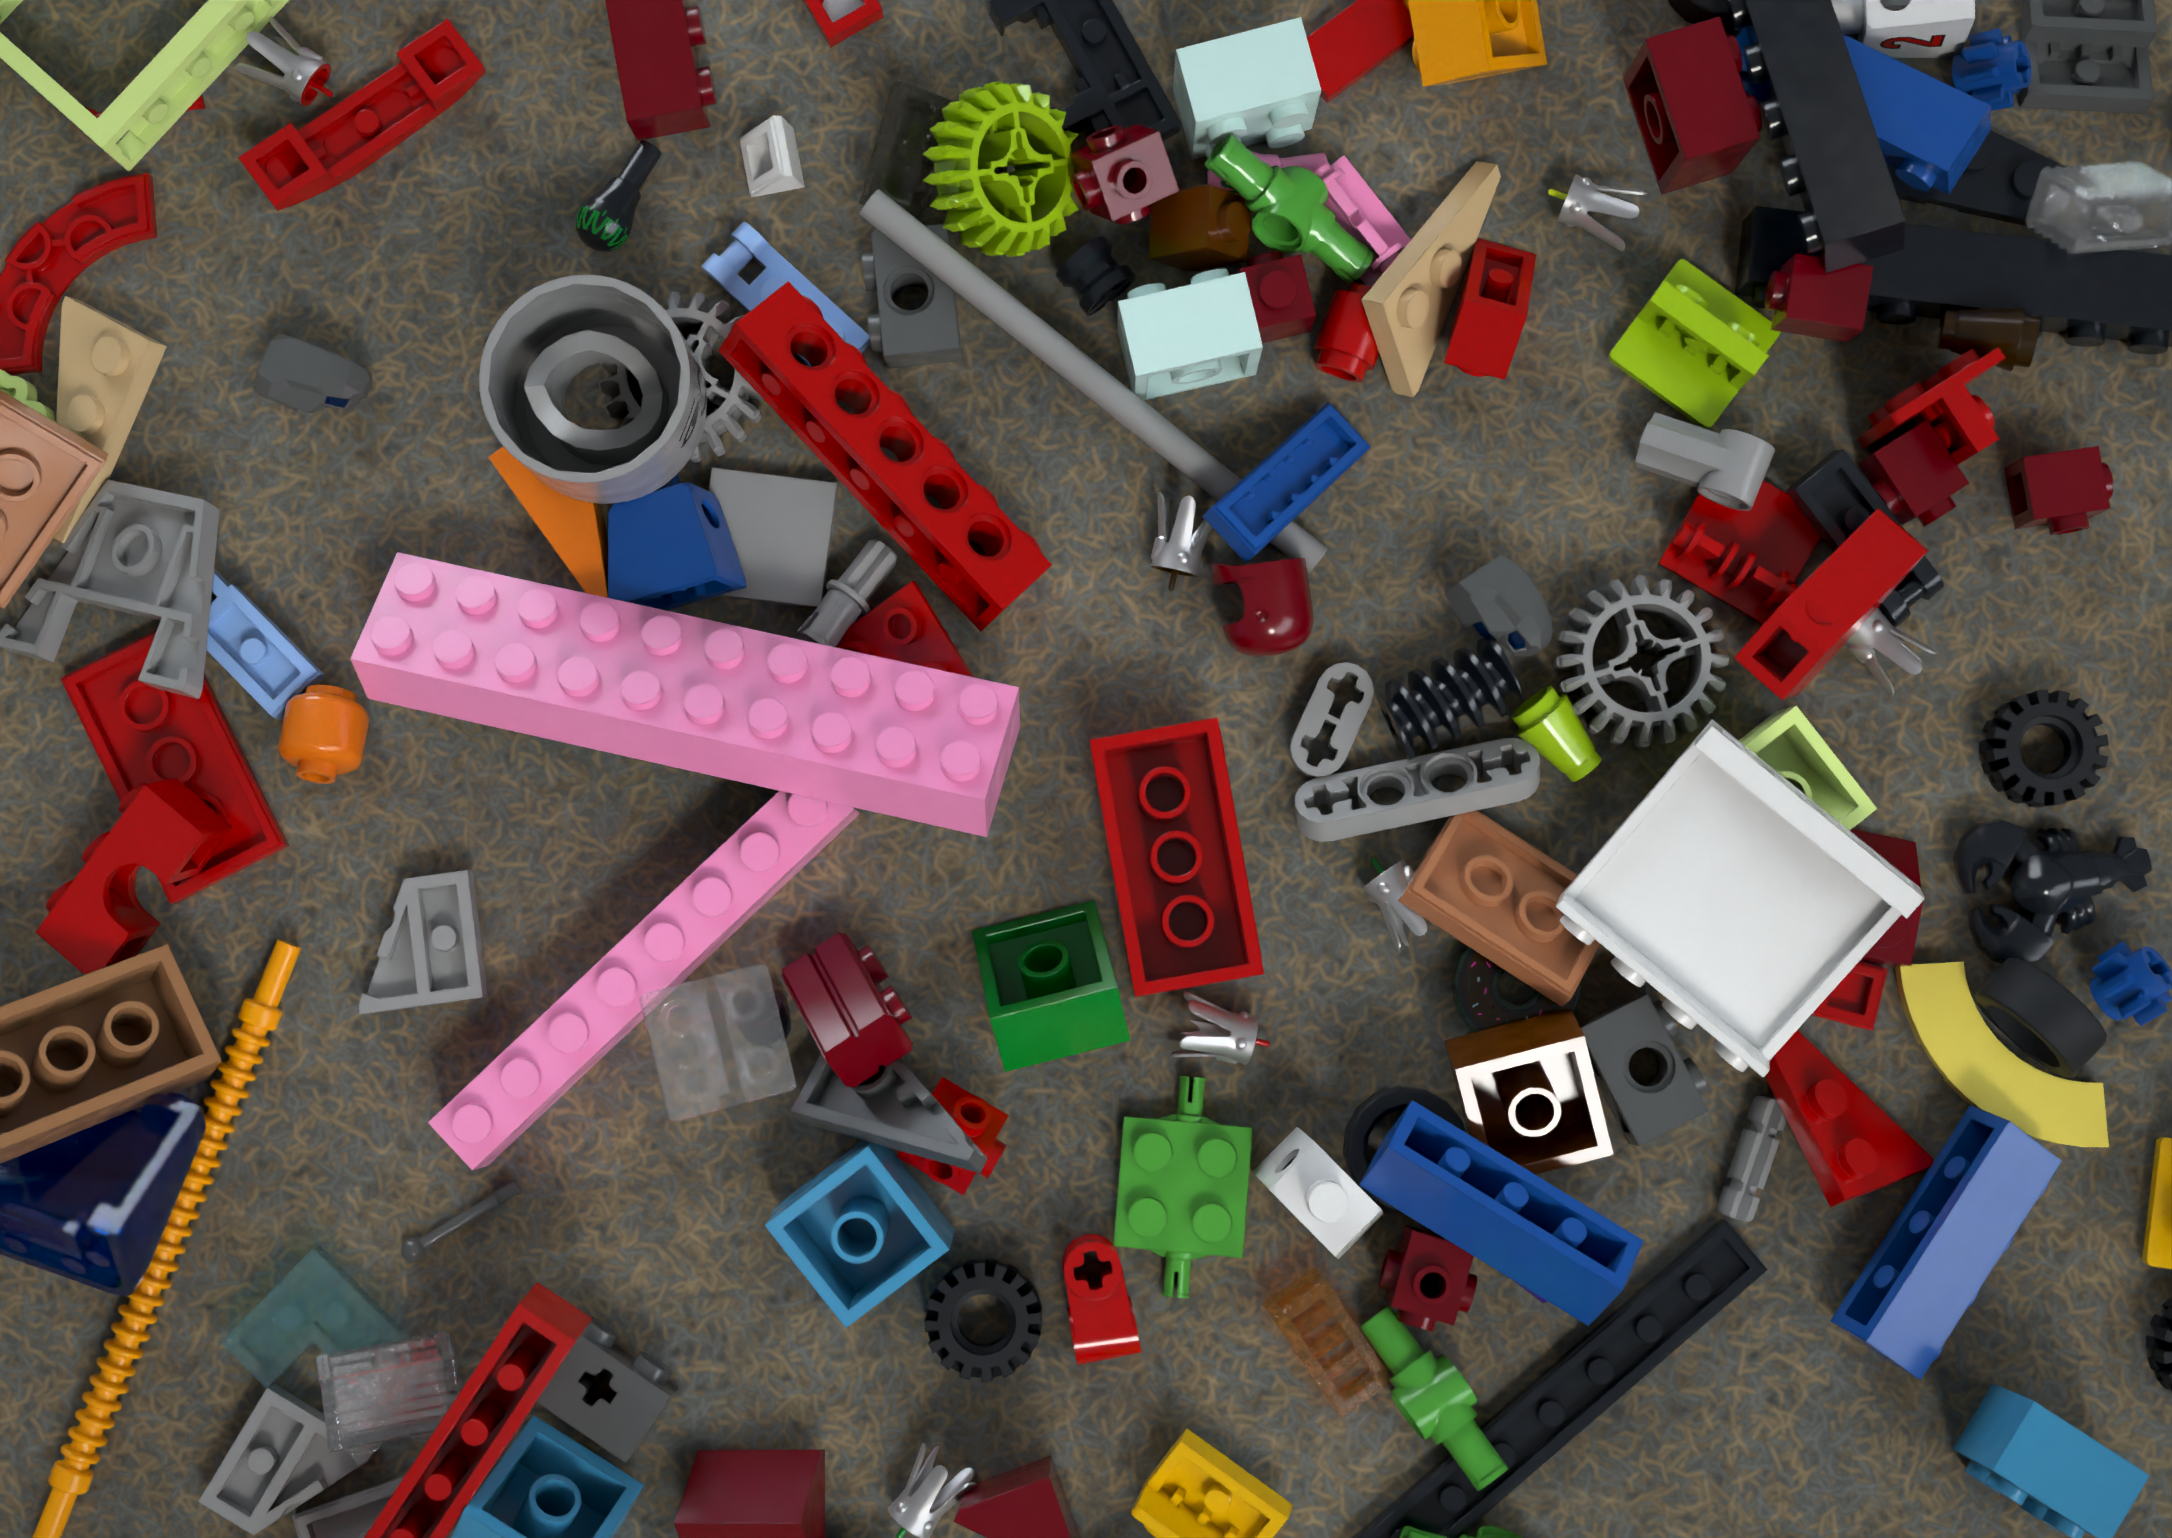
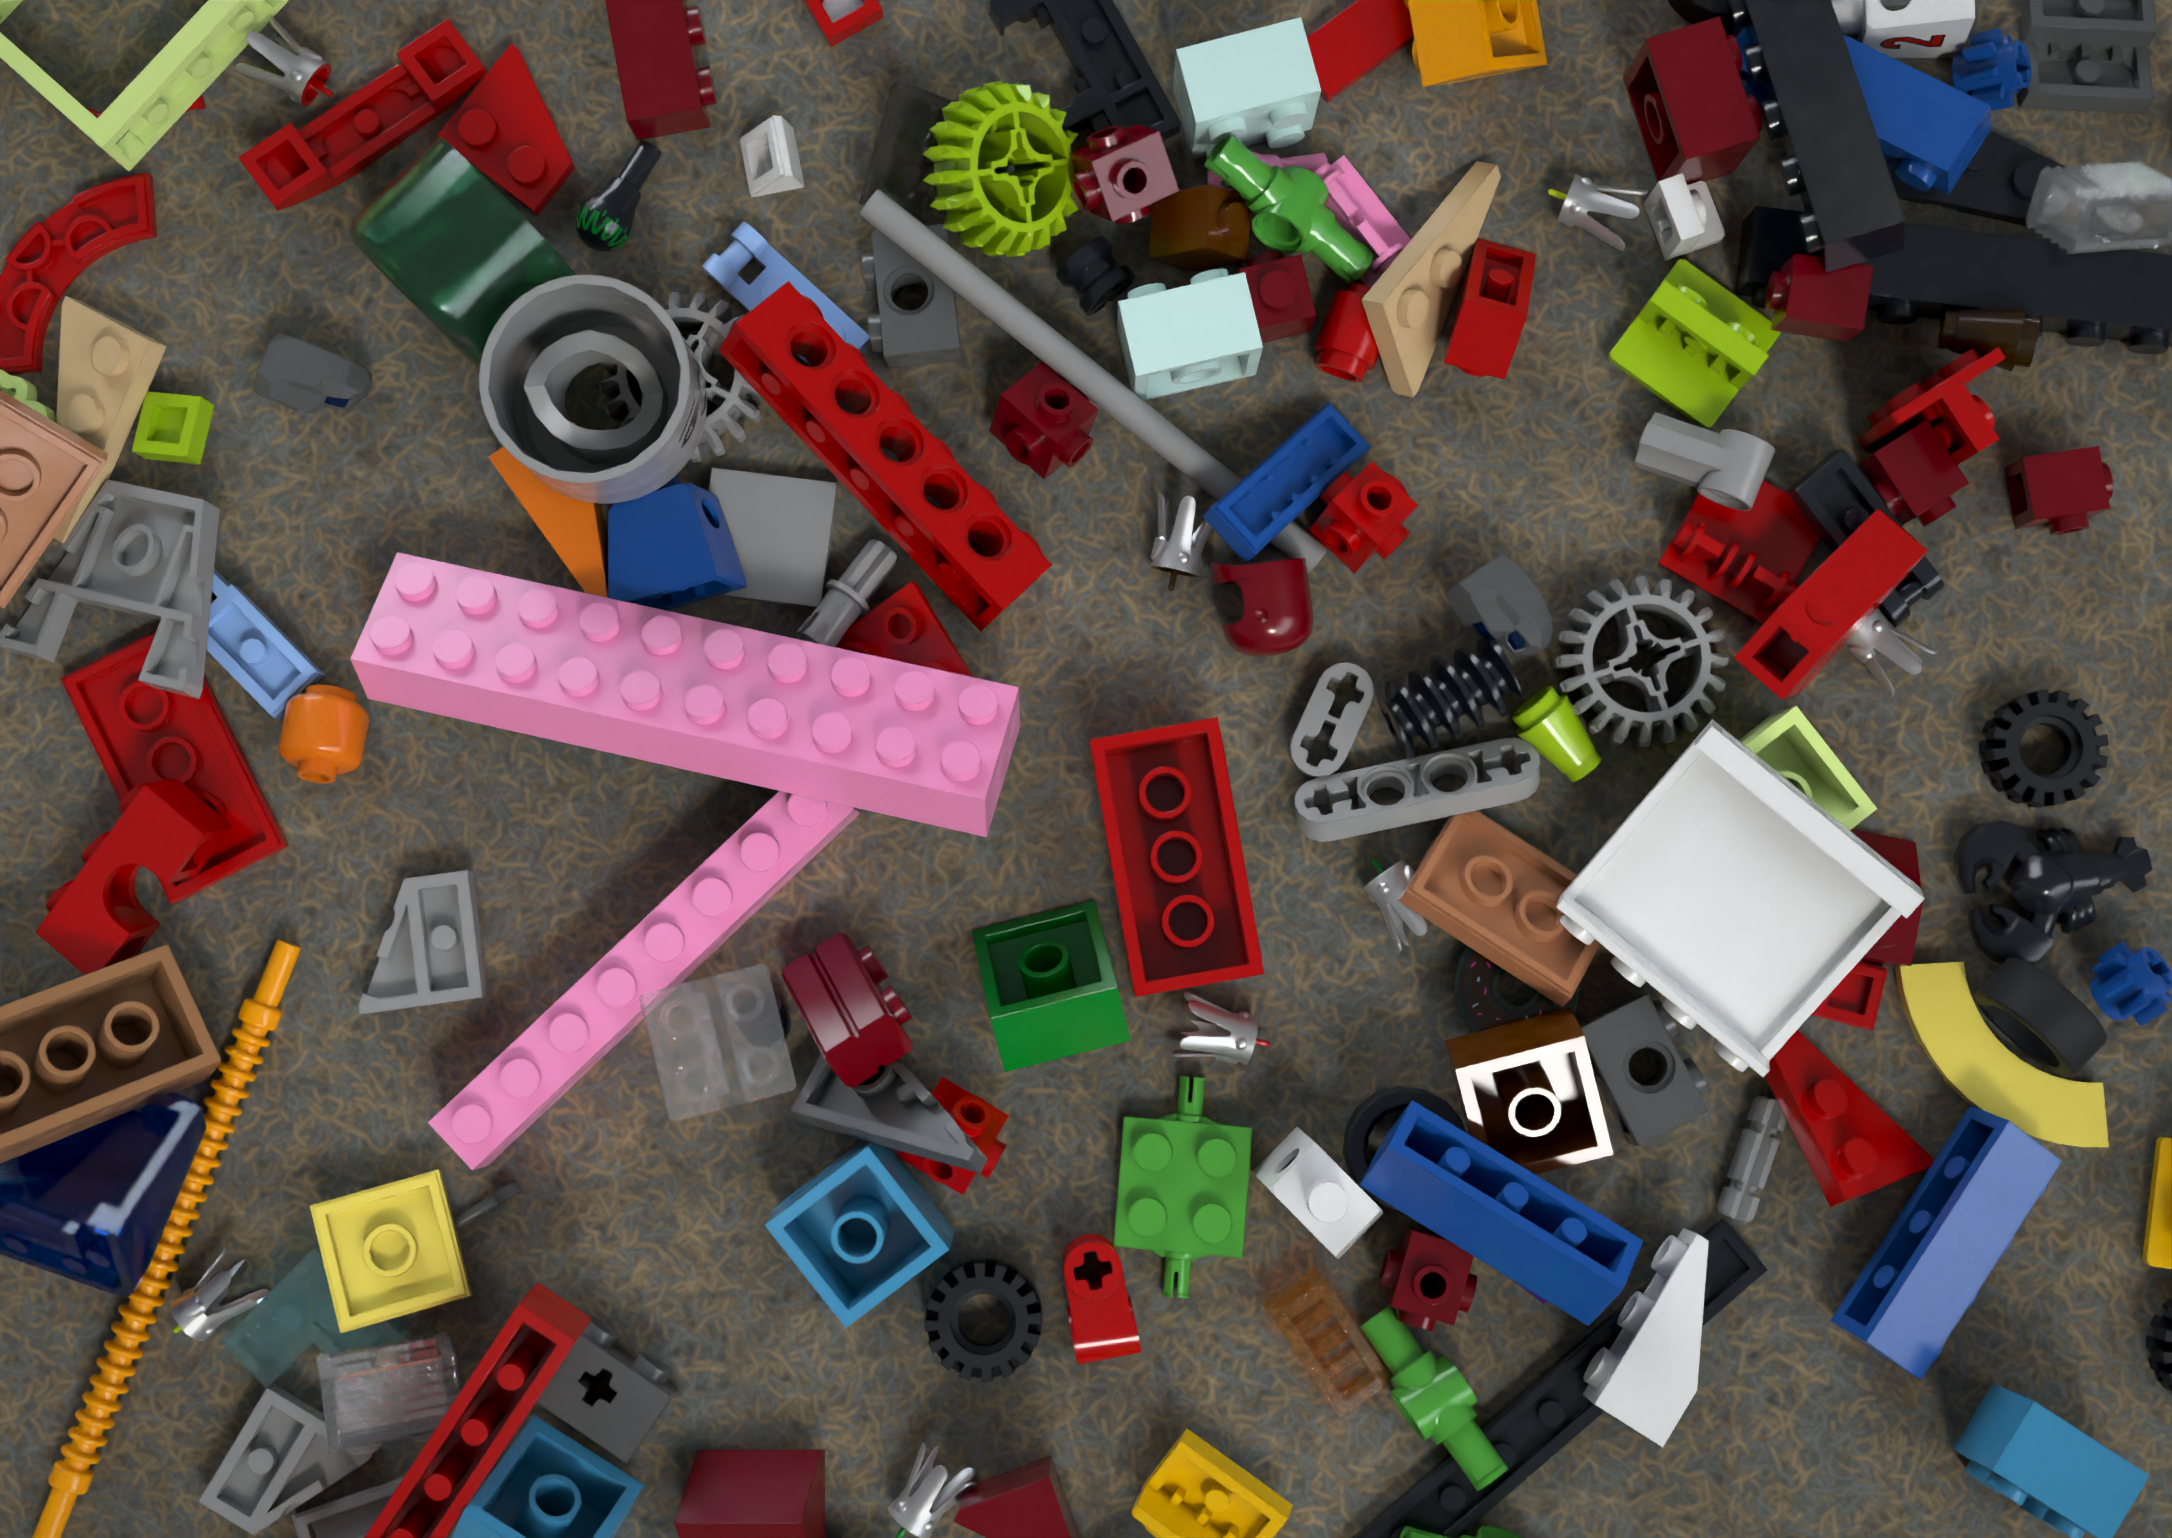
(173, 427): none -> lime plate
(199, 1308): none -> flat silver piece
(390, 1251): none -> light yellow tile
(454, 246): none -> clear green piece
(511, 134): none -> red wing
(1044, 421): none -> dark red brick
(1364, 516): none -> red brick
(1656, 1357): none -> white slope
(1683, 216): none -> white bracket

